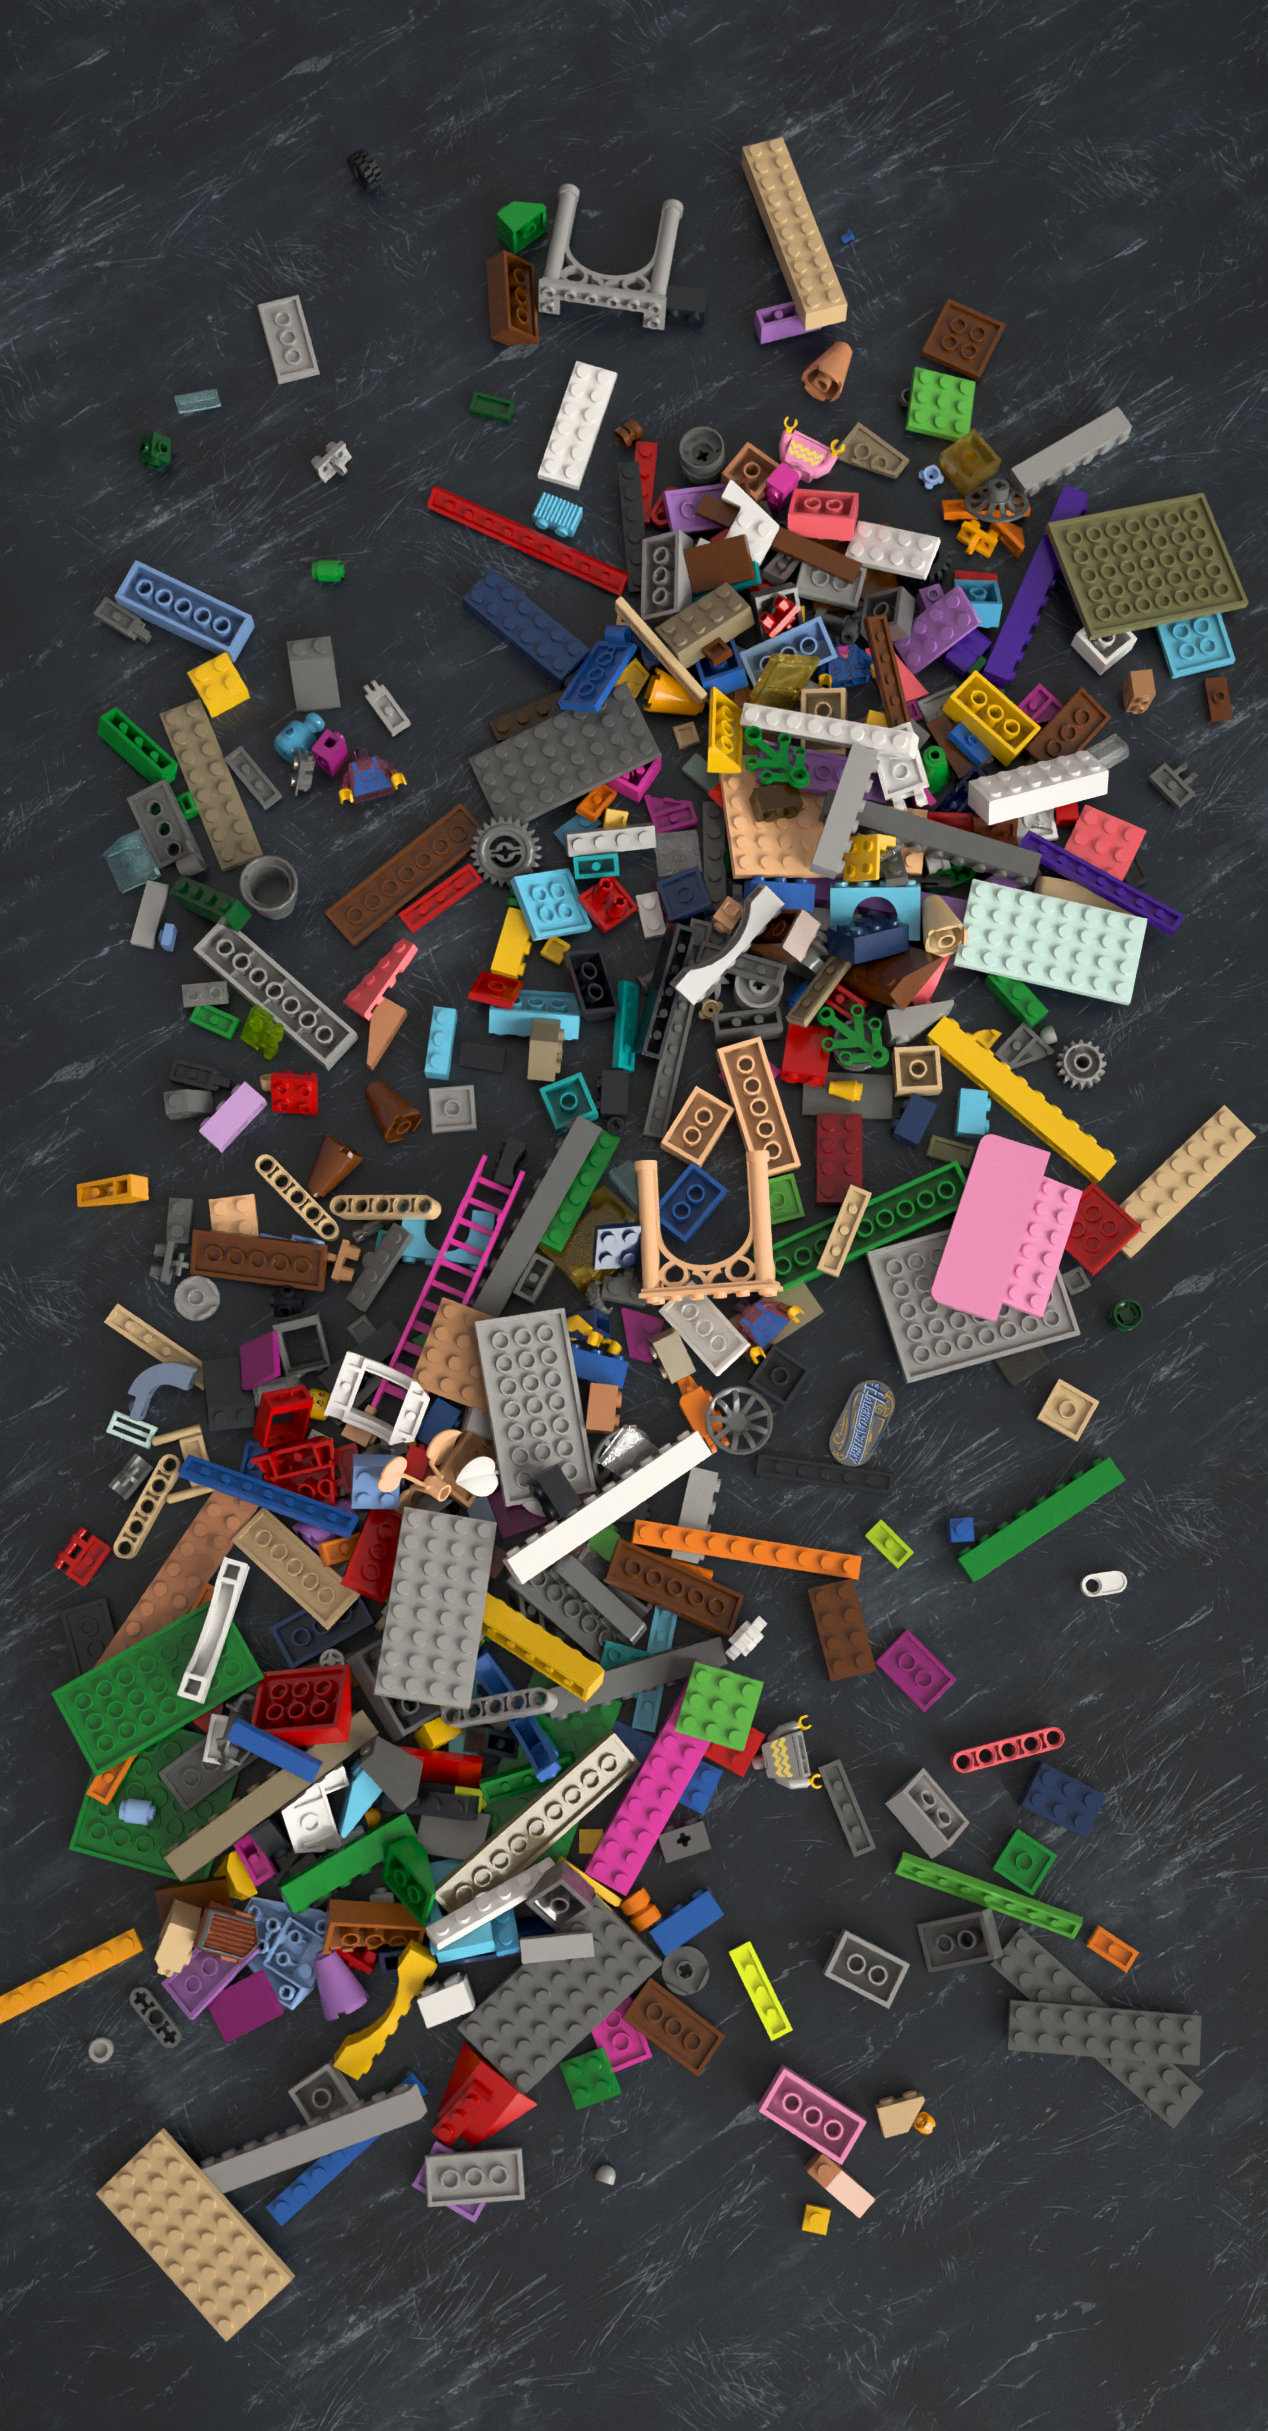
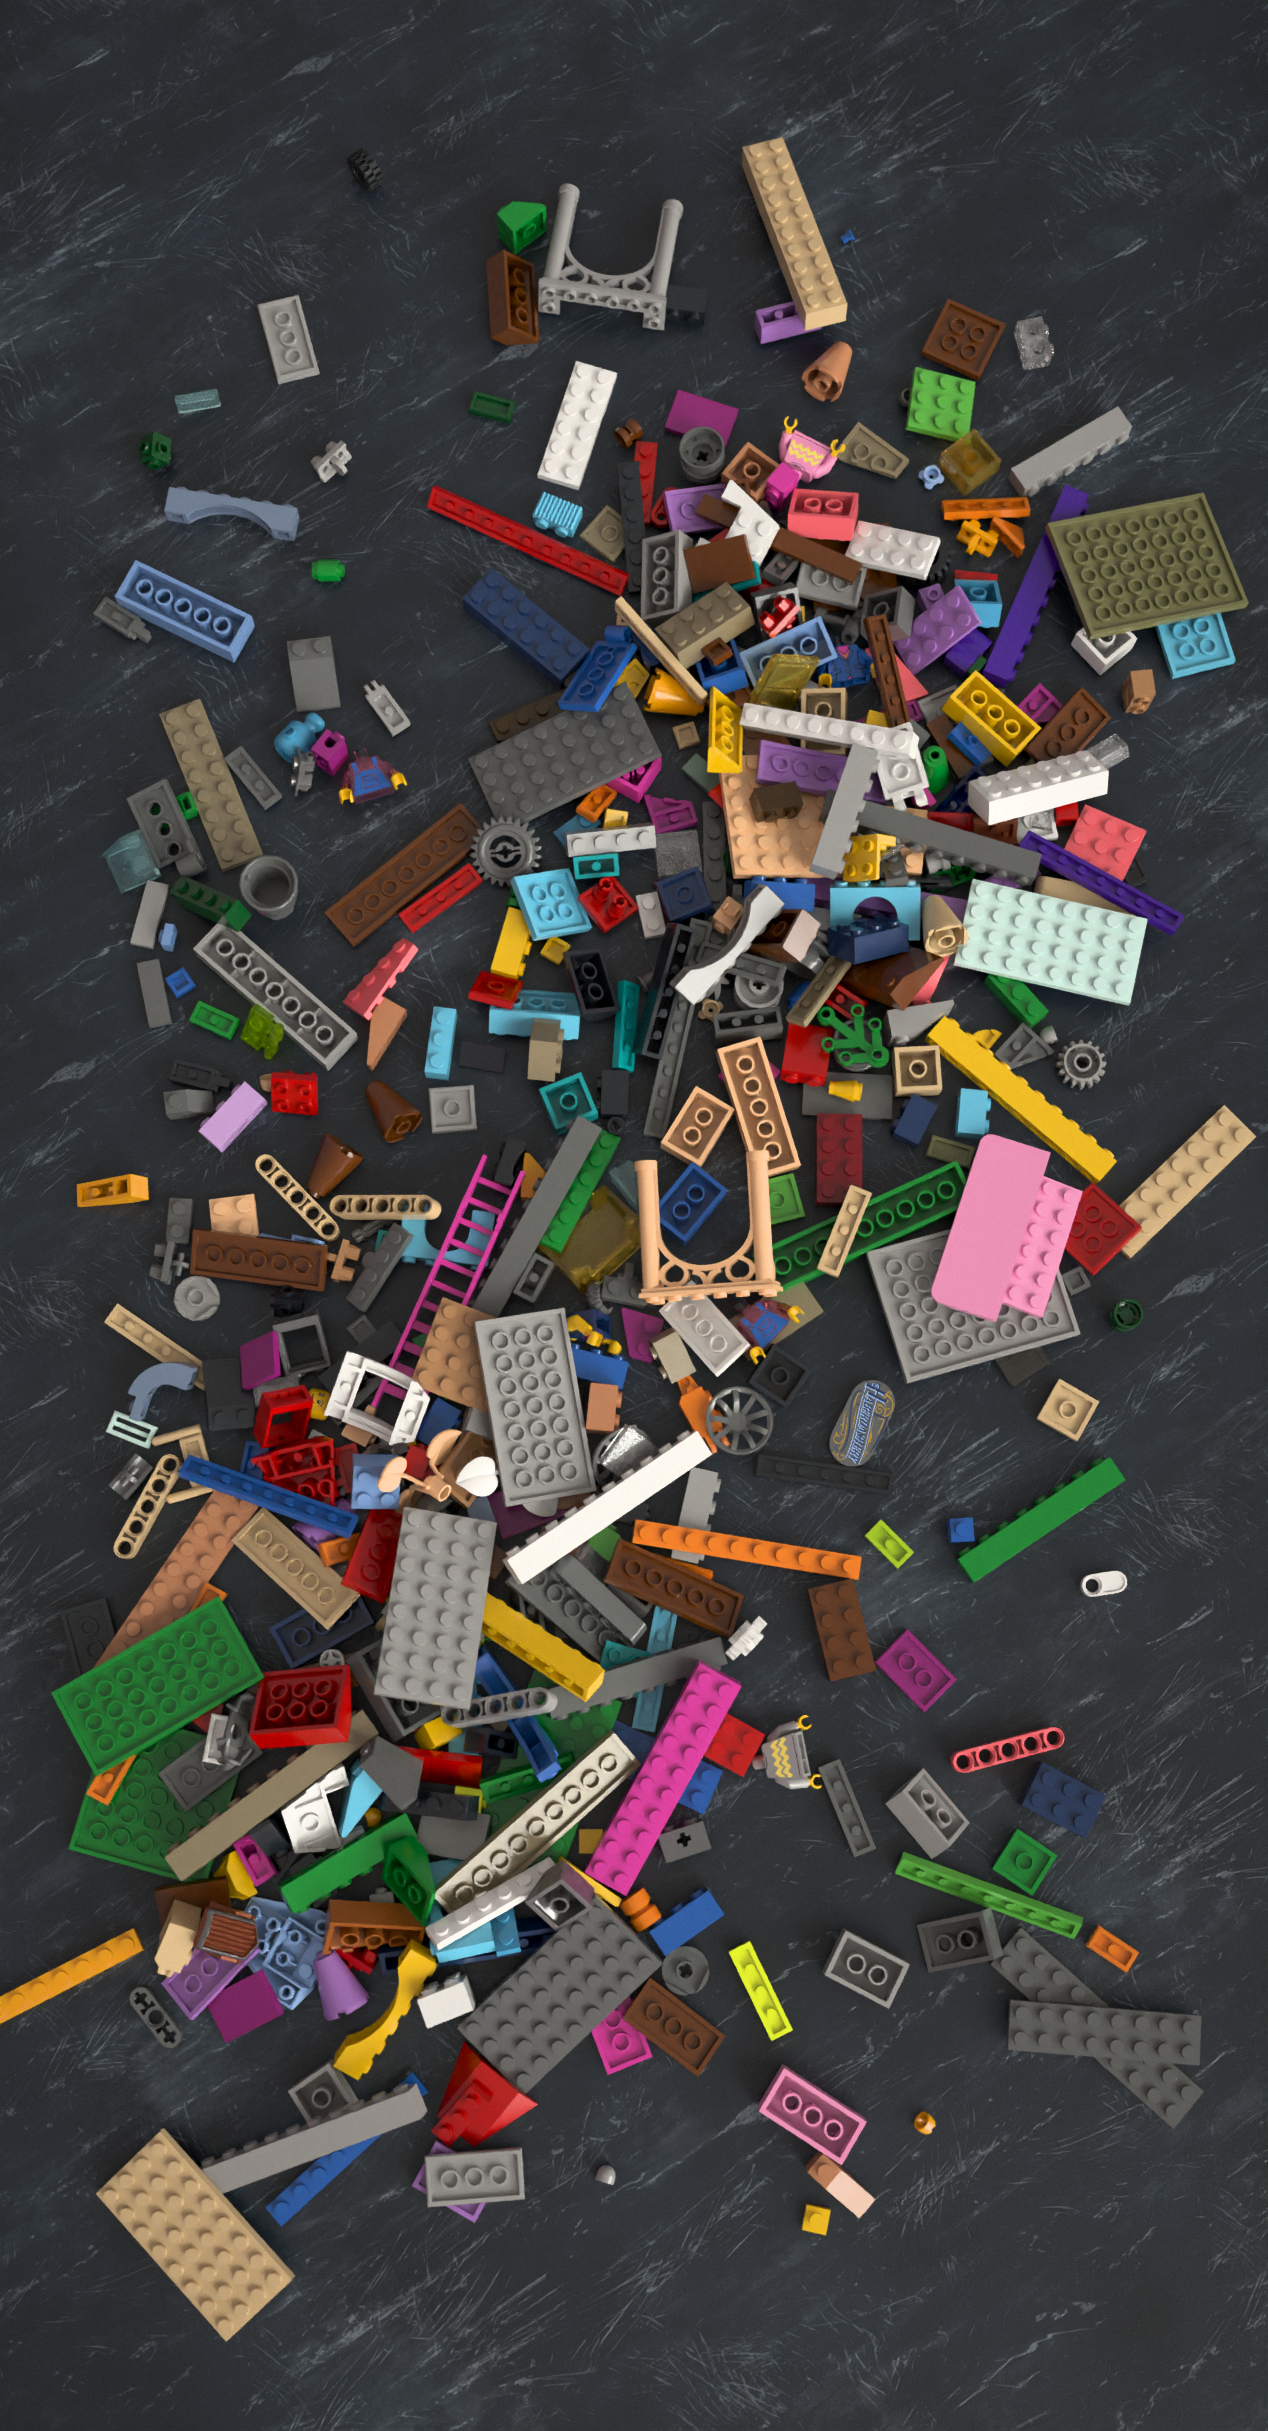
(87, 1561): red plate -> none
(101, 2049): light grey tile -> none
(136, 747): green brick -> none
(137, 1811): light blue brick -> none
(154, 993): none -> dark grey tile
(180, 982): none -> blue tile
(188, 506): none -> sand blue arch
(205, 994): flat silver hinge -> none
(215, 1630): white arch -> none
(218, 685): yellow brick -> none
(274, 1750): blue tile -> none
(532, 1172): none -> light orange slope
(554, 1492): black brick -> none
(557, 1946): light grey tile -> none
(590, 2077): green plate -> none
(605, 534): none -> dark tan tile
(616, 1245): plate -> none
(695, 411): none -> magenta tile
(719, 1706): bright green plate -> none
(753, 738): green plant -> none
(898, 2114): tan slope -> none
(999, 495): dark grey wheel -> none
(1029, 343): none -> clear brick
(1172, 786): dark grey hinge -> none
(1217, 699): reddish brown plate -> none

